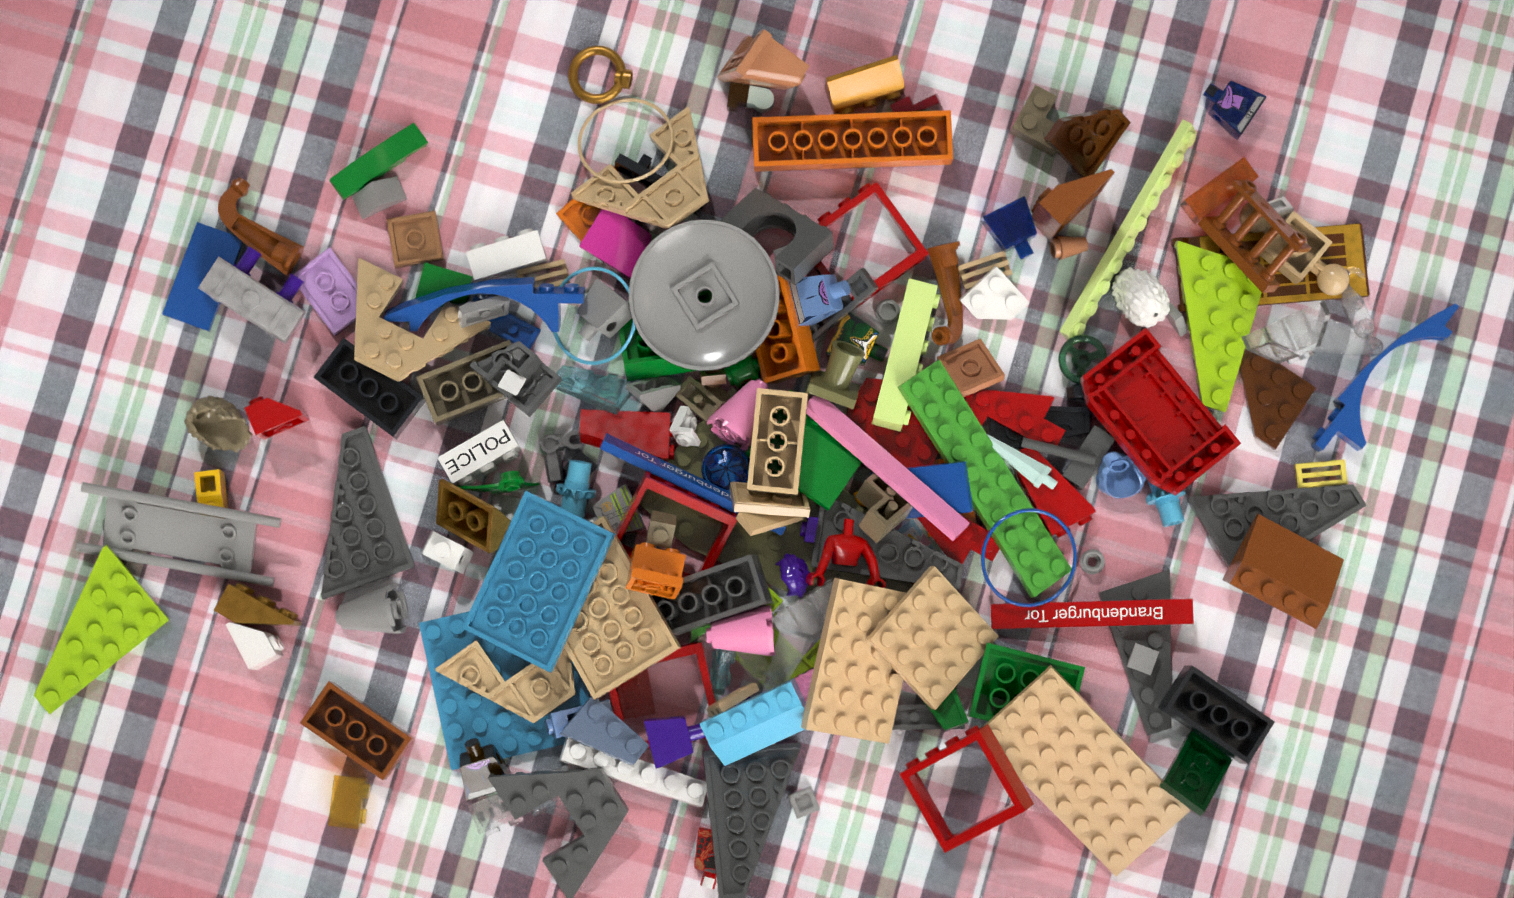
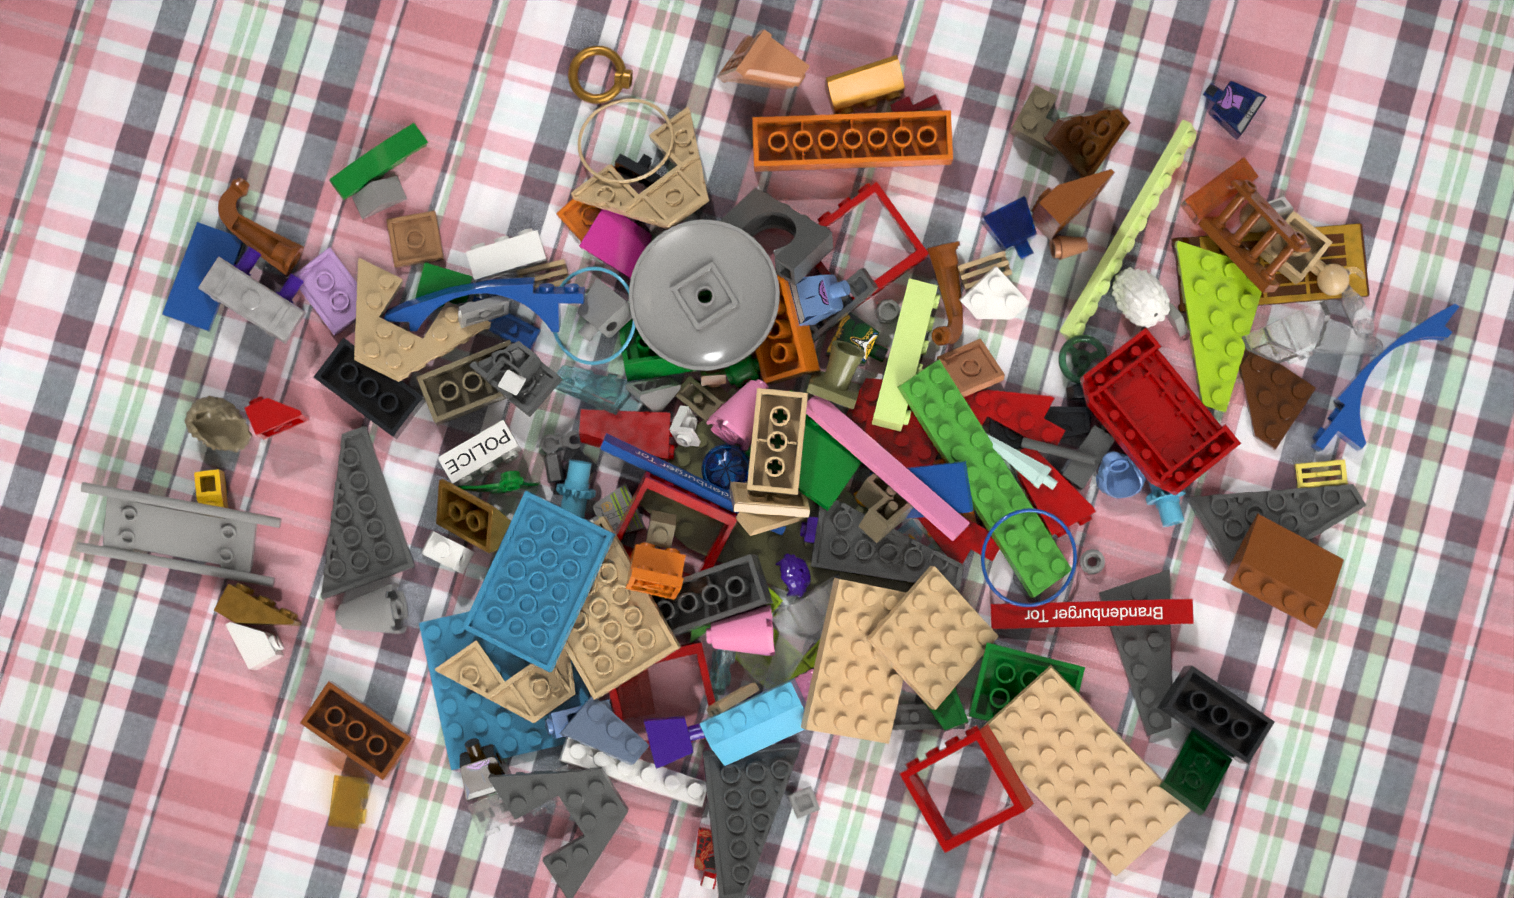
(104, 626): lime wing -> none
(749, 96): leg -> none
(846, 550): red piece -> none
(1142, 659): light grey tile -> none

